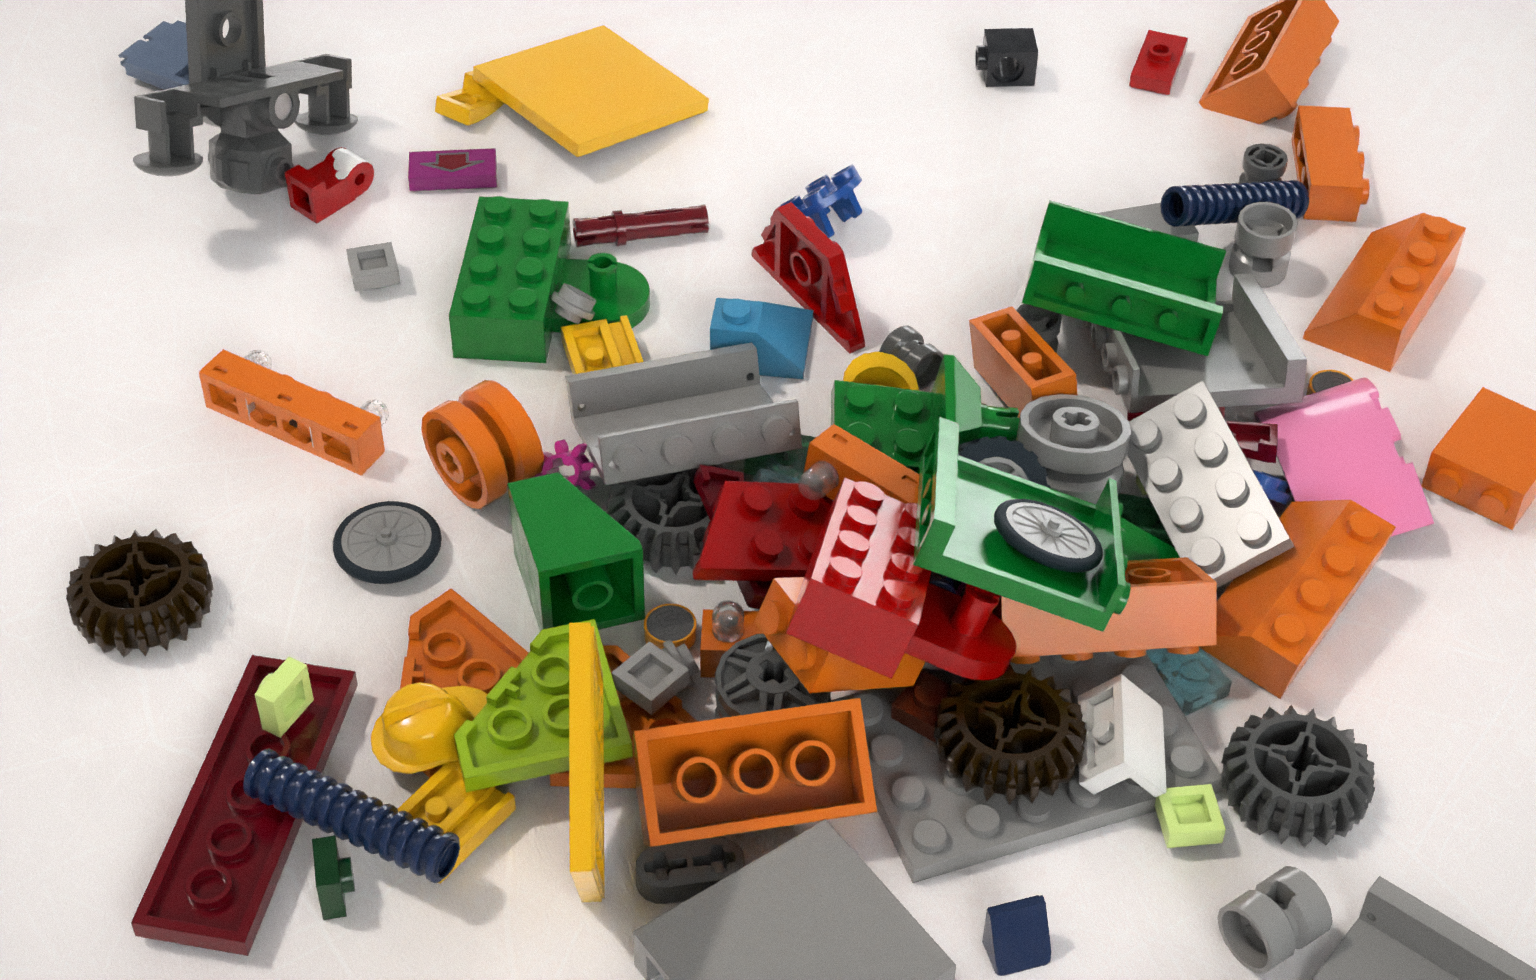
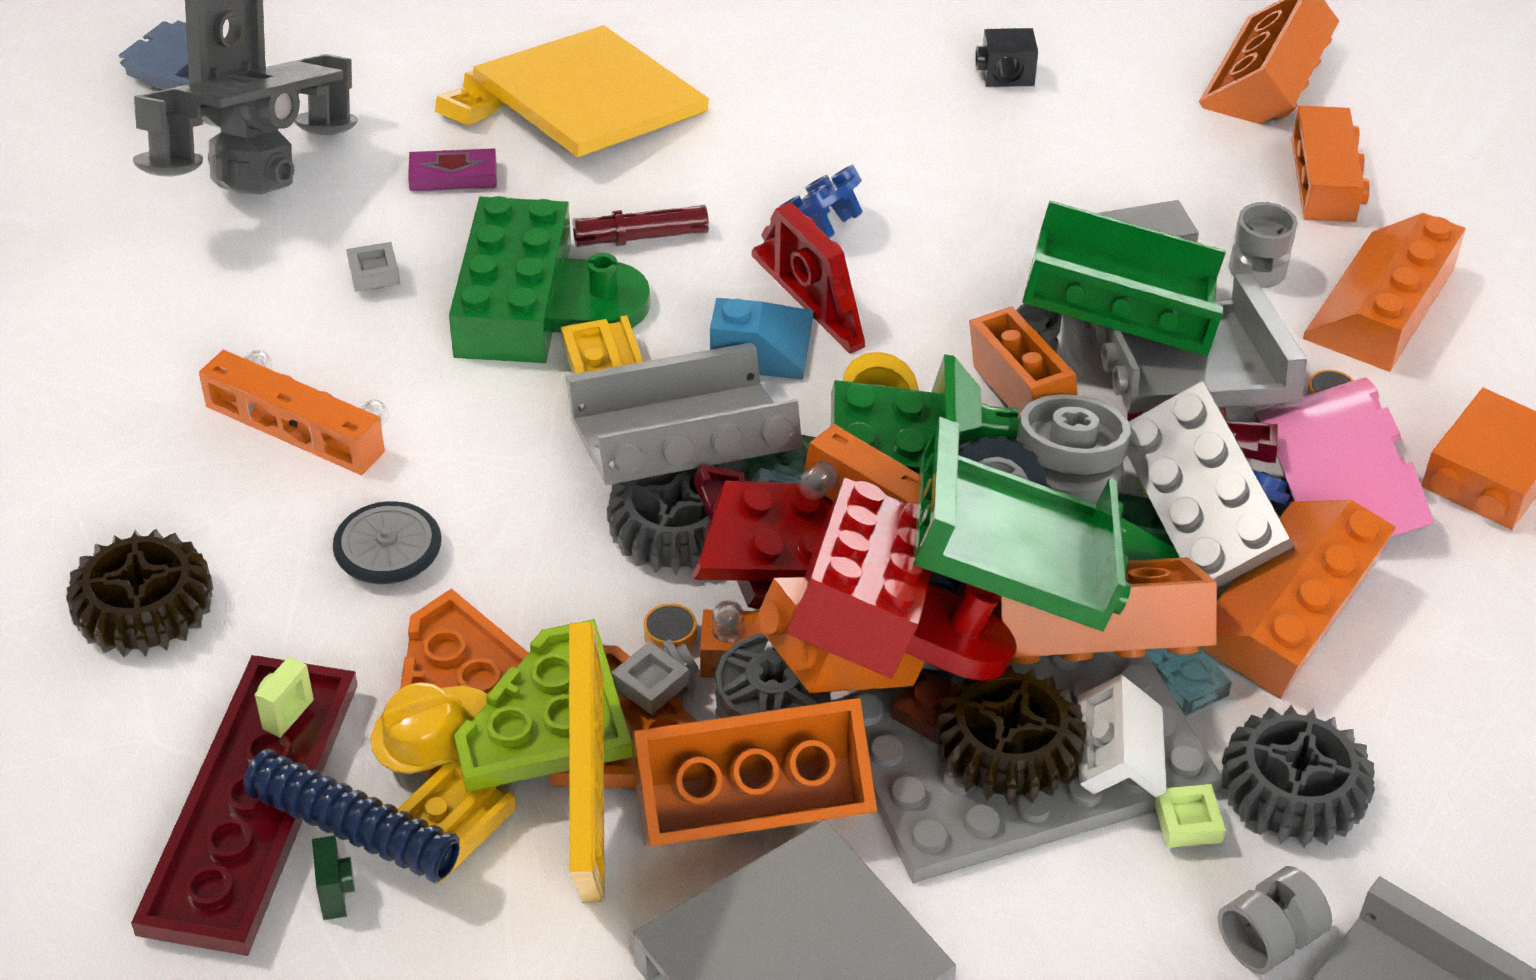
(328, 184): red leg -> none
(482, 443): orange wheel -> none
(570, 457): dark pink gear -> none
(573, 304): light grey plate -> none
(574, 556): green slope -> none
(687, 867): dark grey beam -> none
(921, 358): dark grey wheel -> none
(1017, 935): dark blue slope -> none
(1048, 535): wheel -> none
(1158, 62): red plate -> none
(1223, 202): dark blue piece -> none
(1263, 163): dark grey wheel -> none

